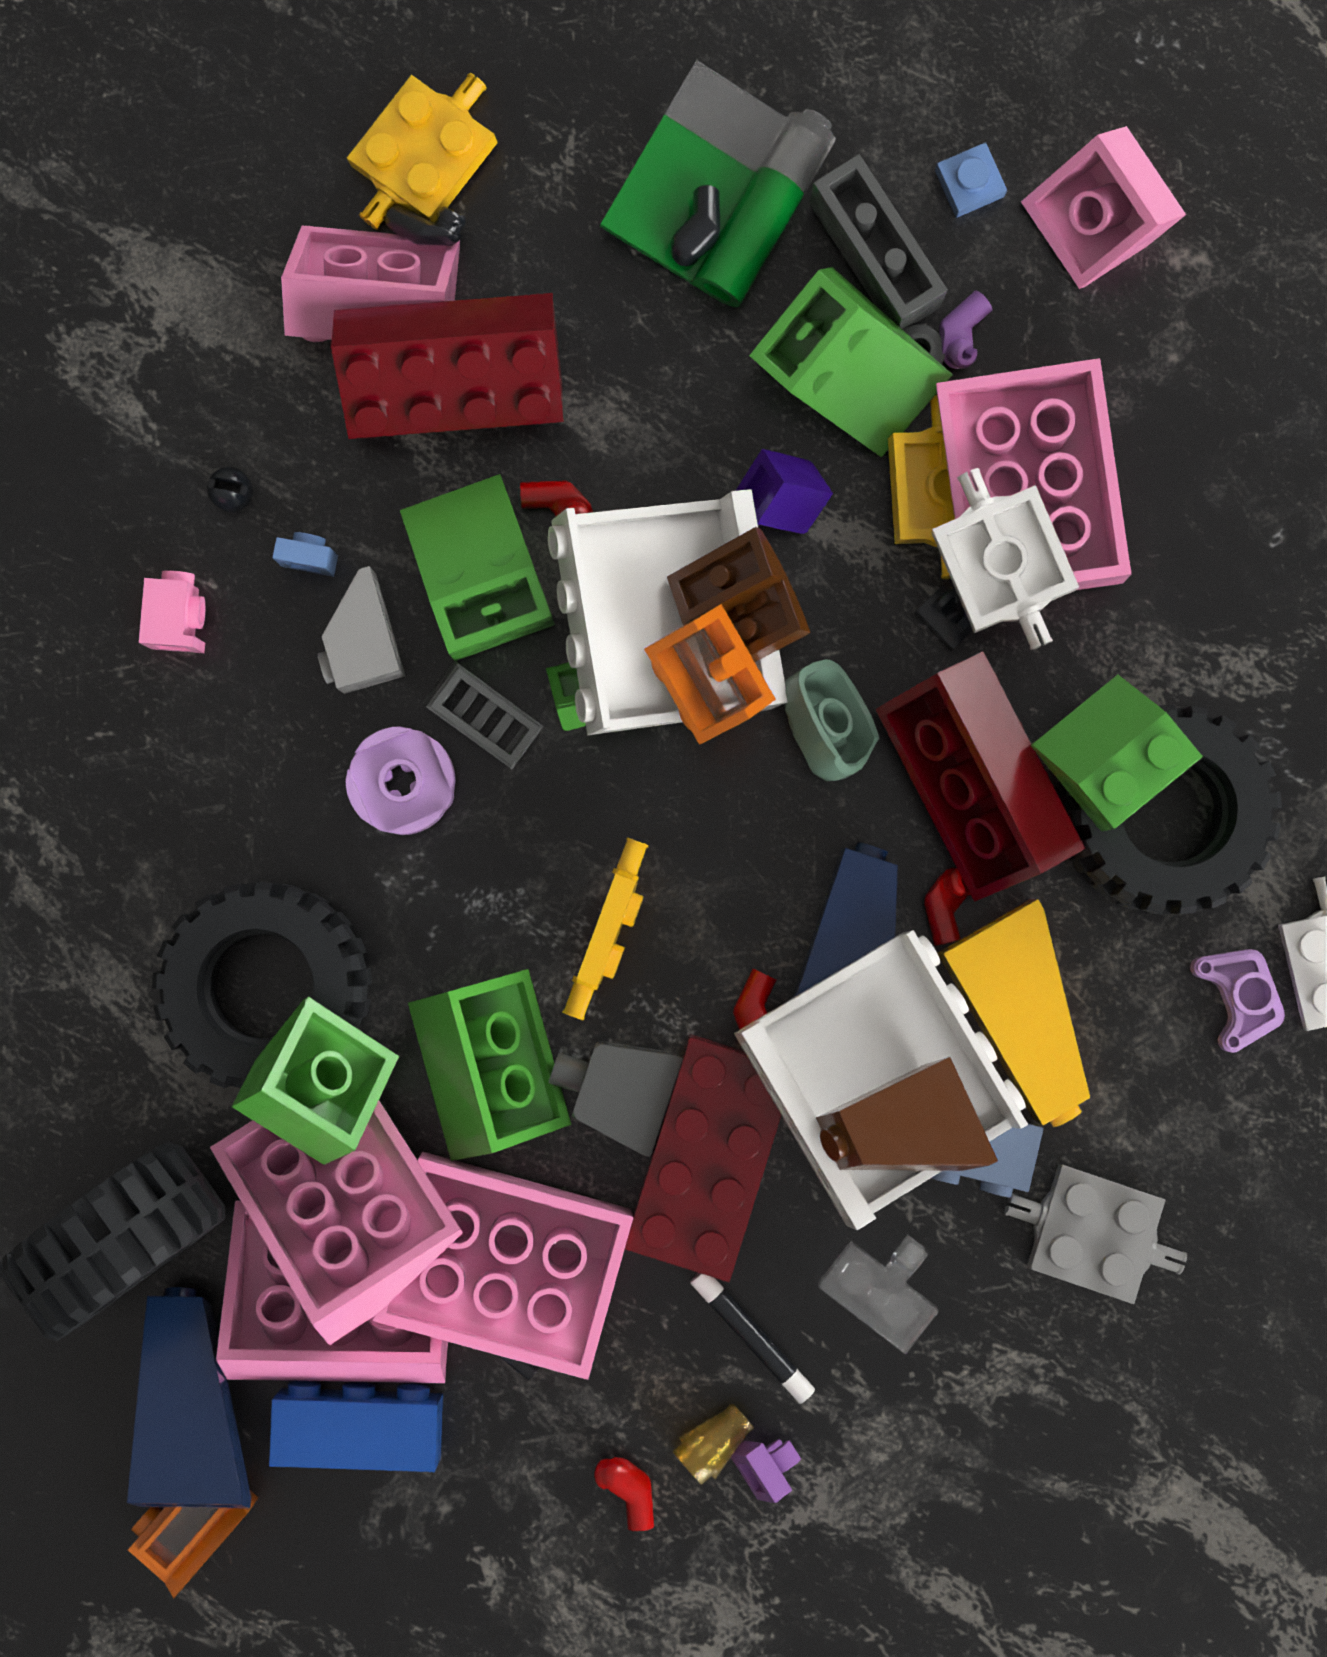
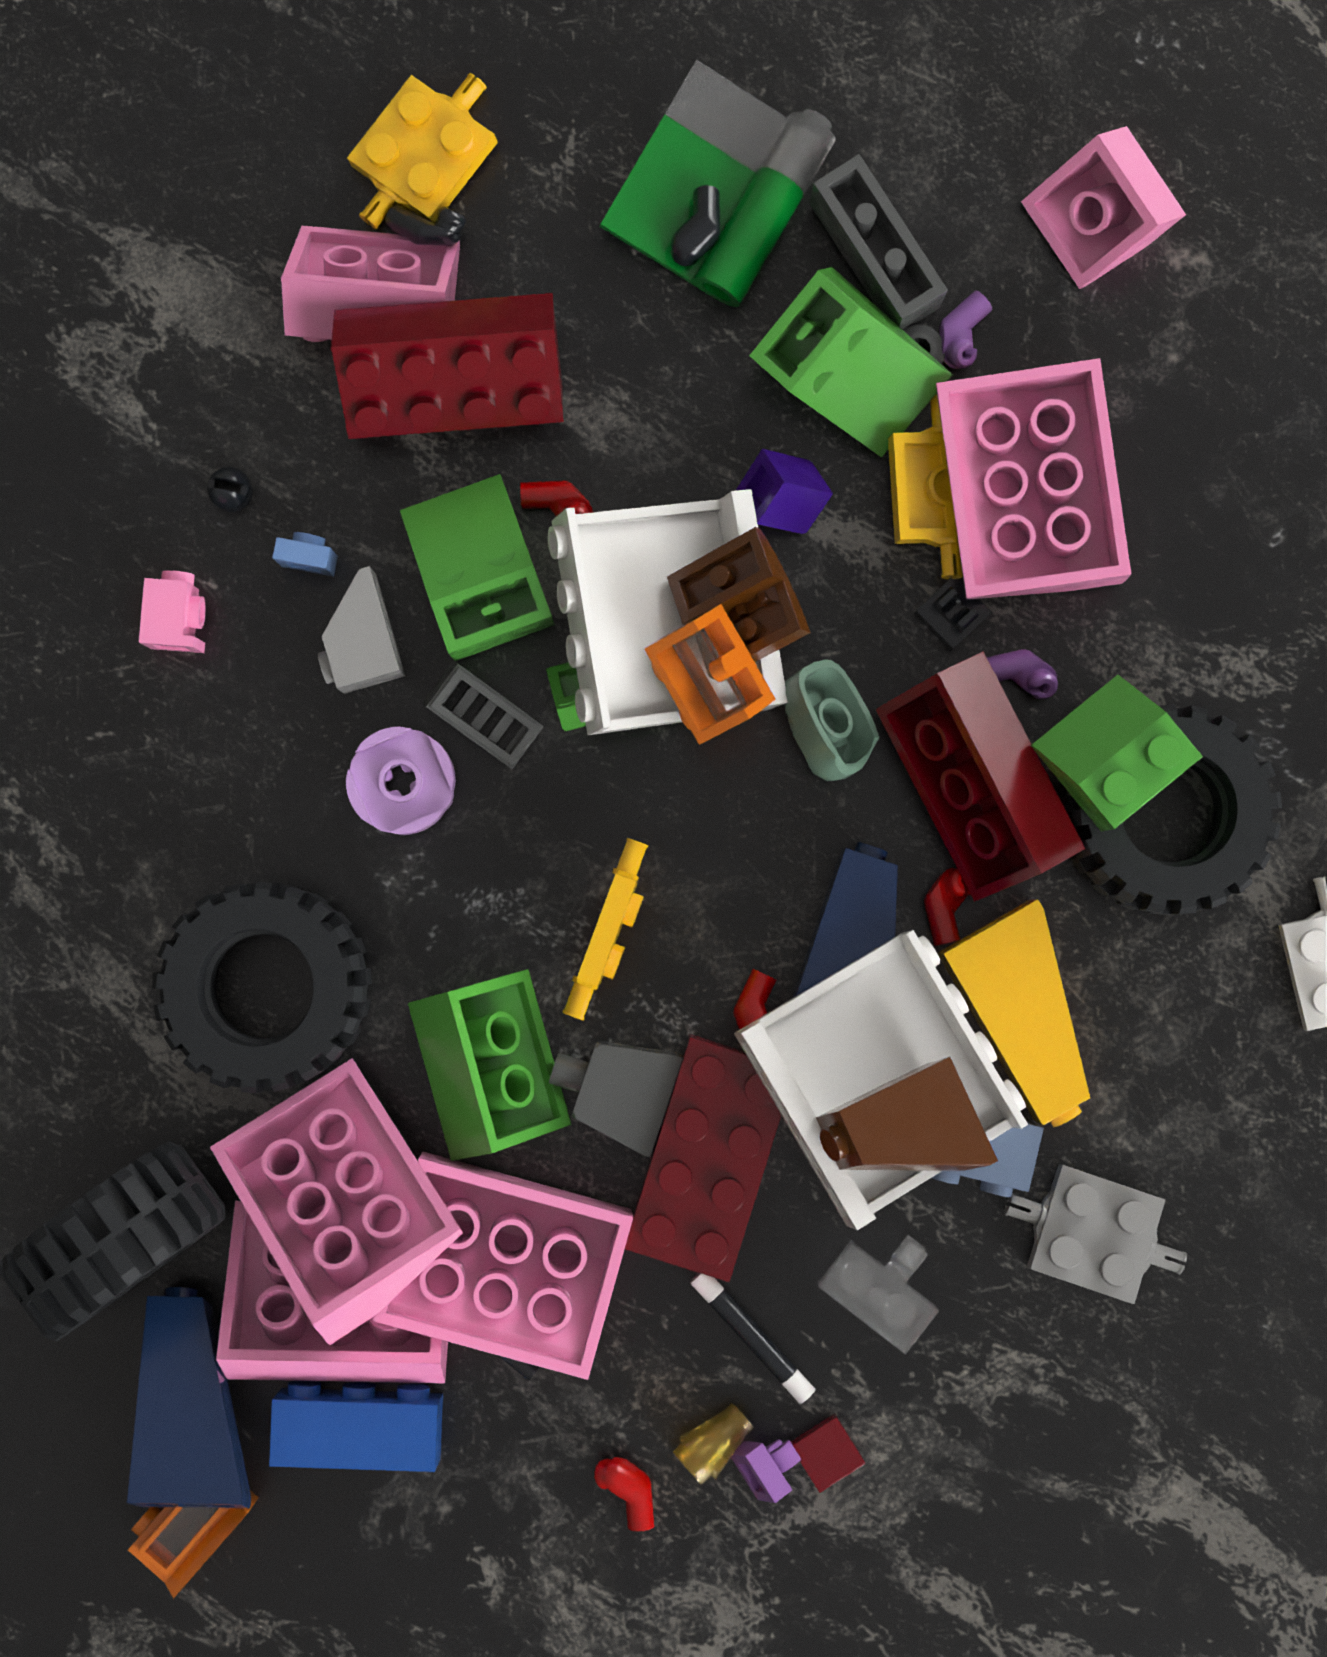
(317, 1083): bright green slope -> none
(827, 1453): none -> dark red tile
(970, 180): medium blue plate -> none
(1005, 559): white plate -> none
(1026, 671): none -> medium lavender arm
(1247, 995): lavender piece -> none

